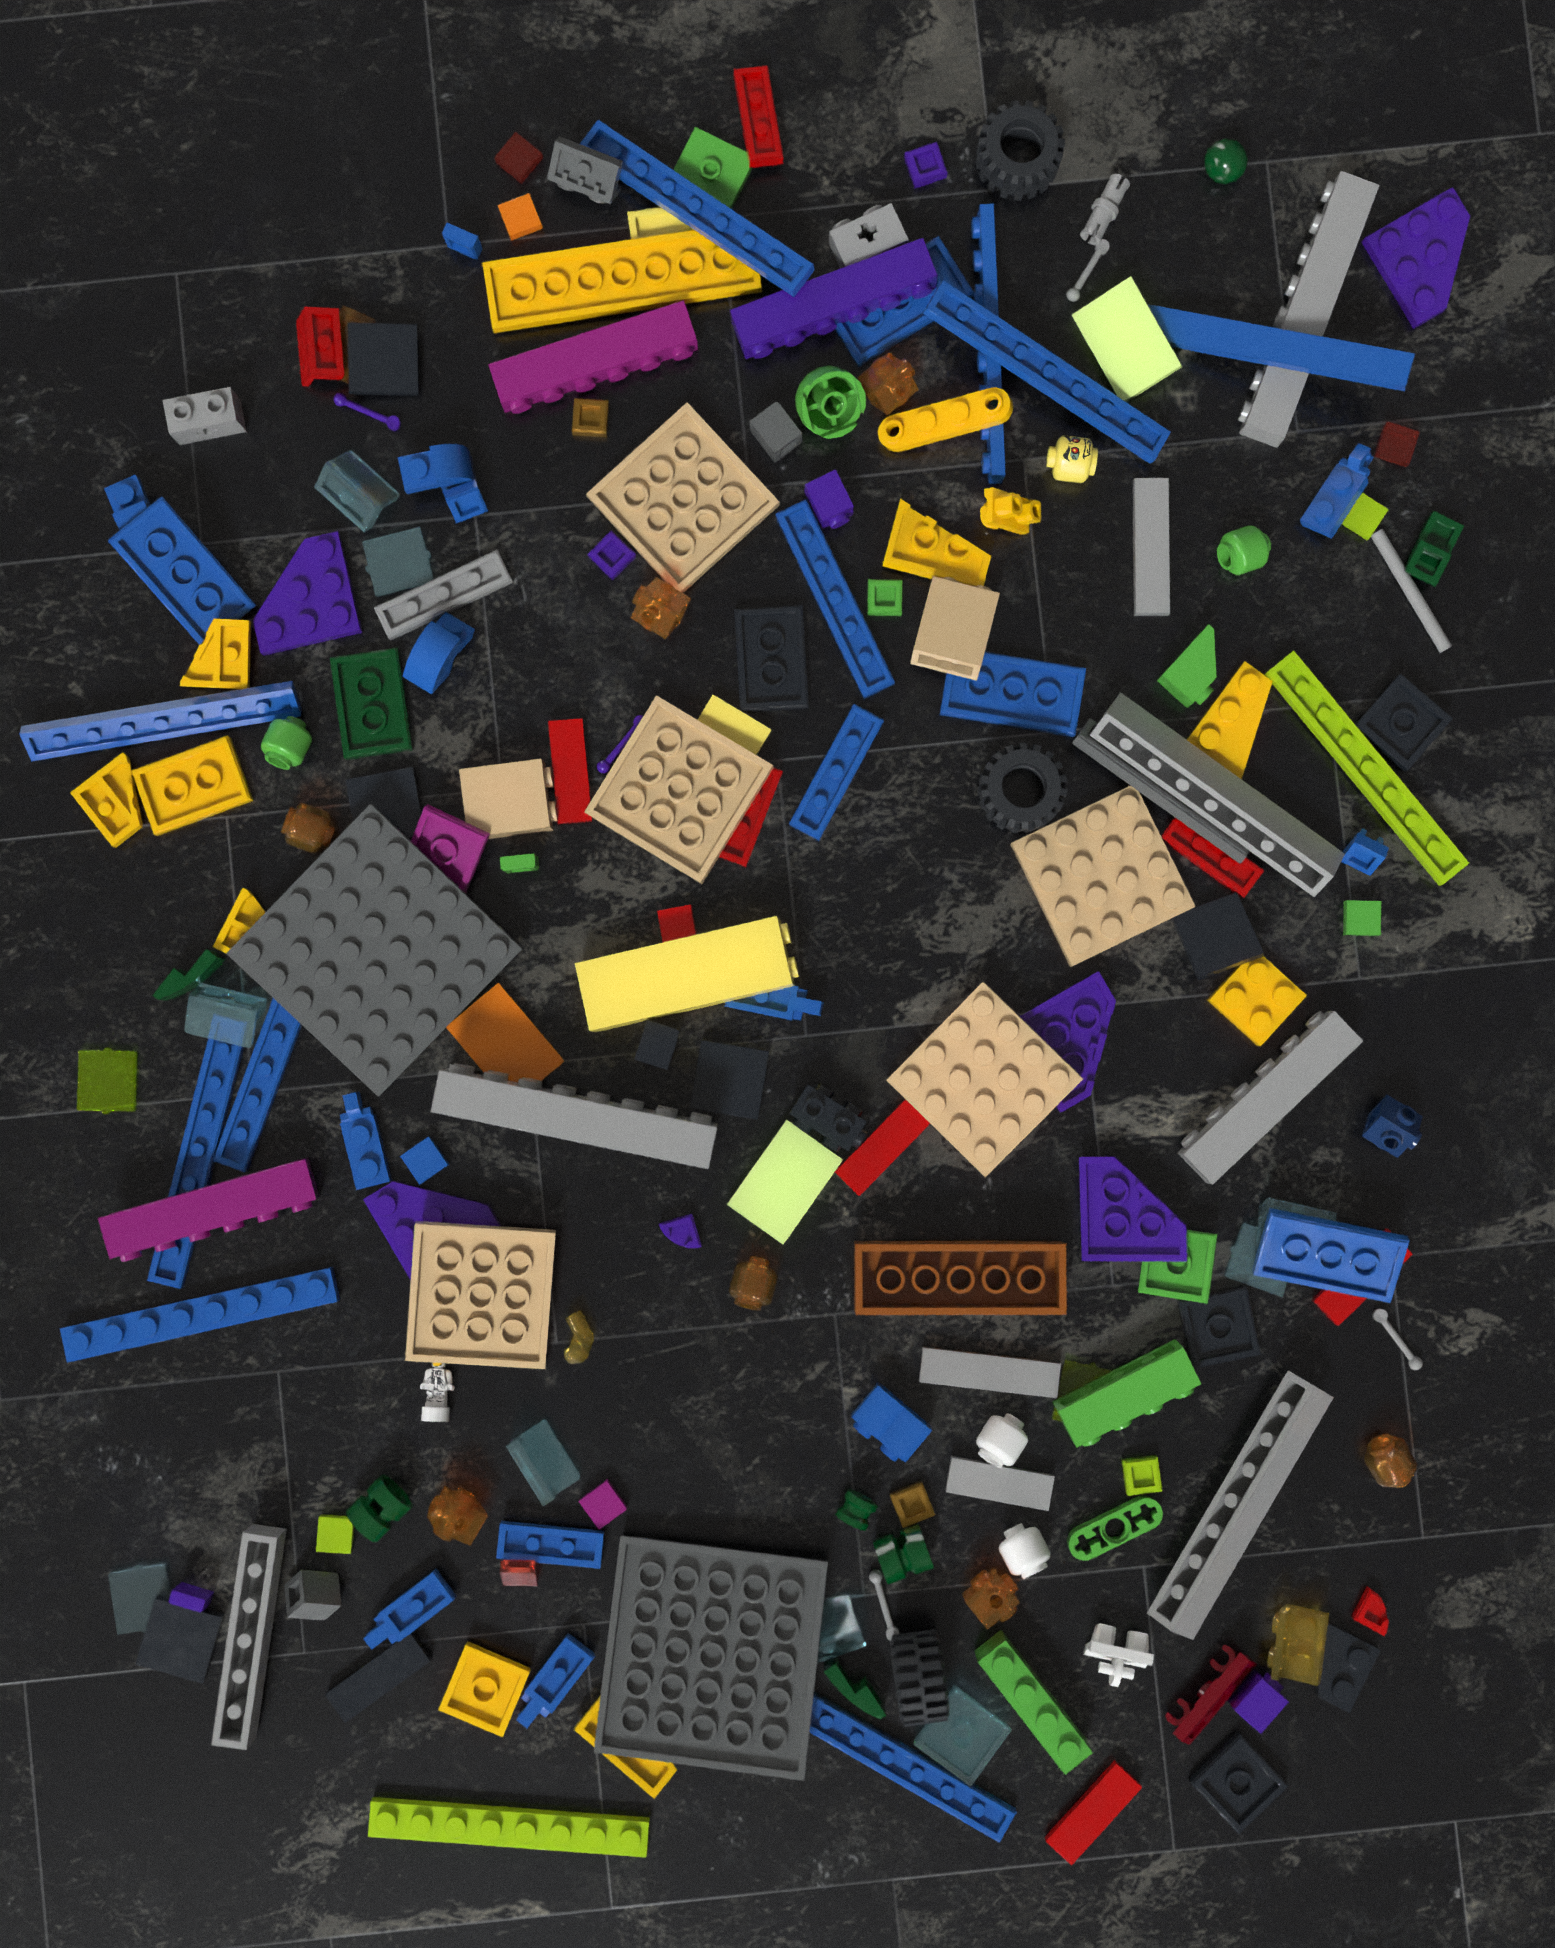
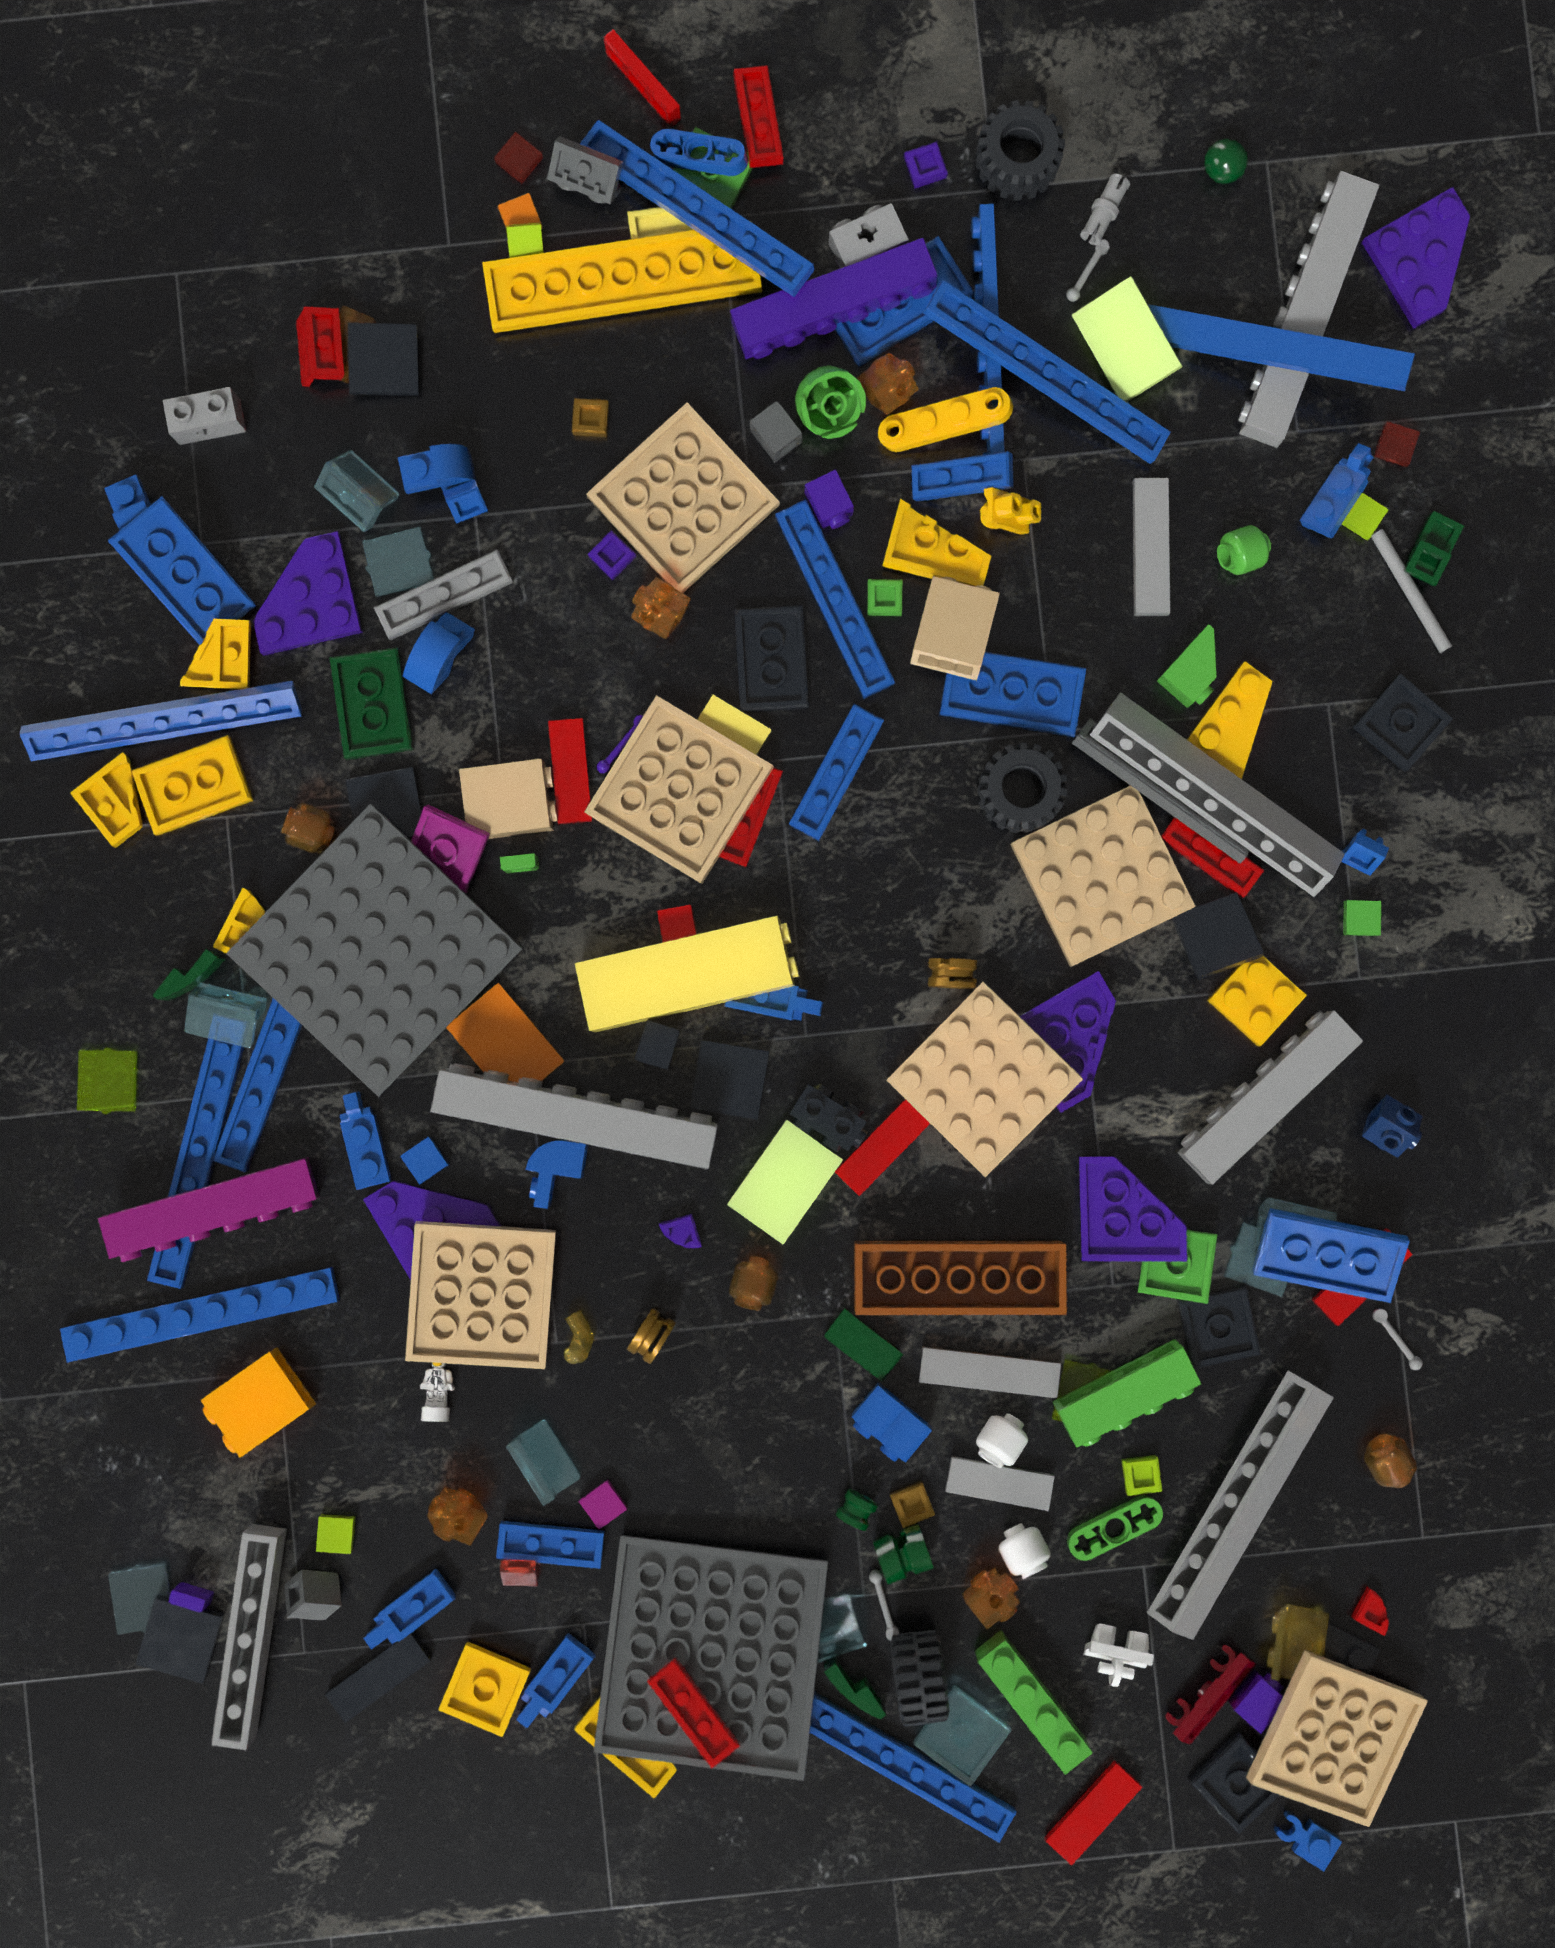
(257, 1402): none -> light orange panel
(286, 742): bright green head -> none
(375, 1512): dark green wheel -> none
(392, 422): dark purple hinge -> none
(462, 241): blue tile -> none
(508, 1827): lime plate -> none
(524, 239): none -> lime tile
(553, 1159): none -> blue brick
(594, 357): magenta brick -> none
(642, 78): none -> red tile
(648, 1333): none -> pearl gold wheel
(693, 1712): none -> red tile
(710, 163): none -> blue beam
(863, 1345): none -> dark green slope
(956, 969): none -> pearl gold wheel
(962, 476): none -> blue tile
(1072, 459): light yellow head -> none
(1311, 1841): none -> blue plate
(1336, 1739): none -> tan plate
(1367, 768): lime plate -> none

